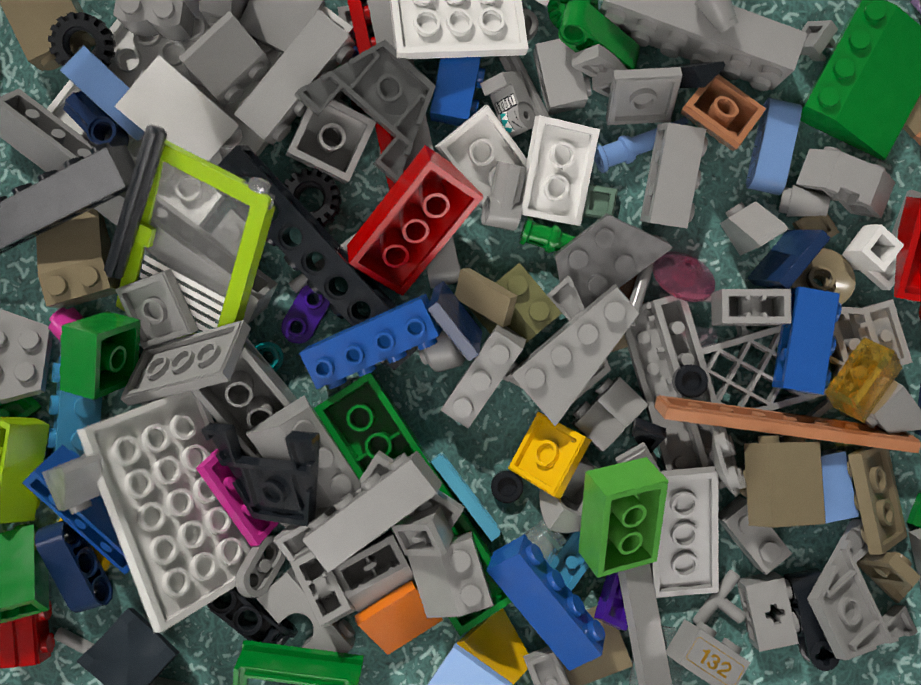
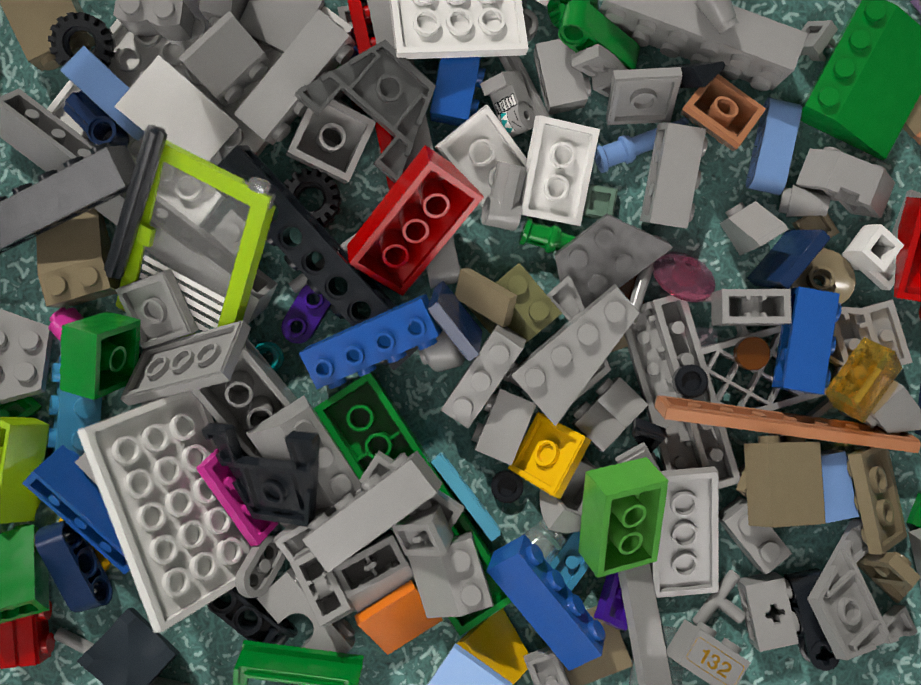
(75, 482): light grey slope -> none
(504, 426): none -> light grey brick
(722, 450): light grey dish -> none
(751, 353): none -> reddish brown tile

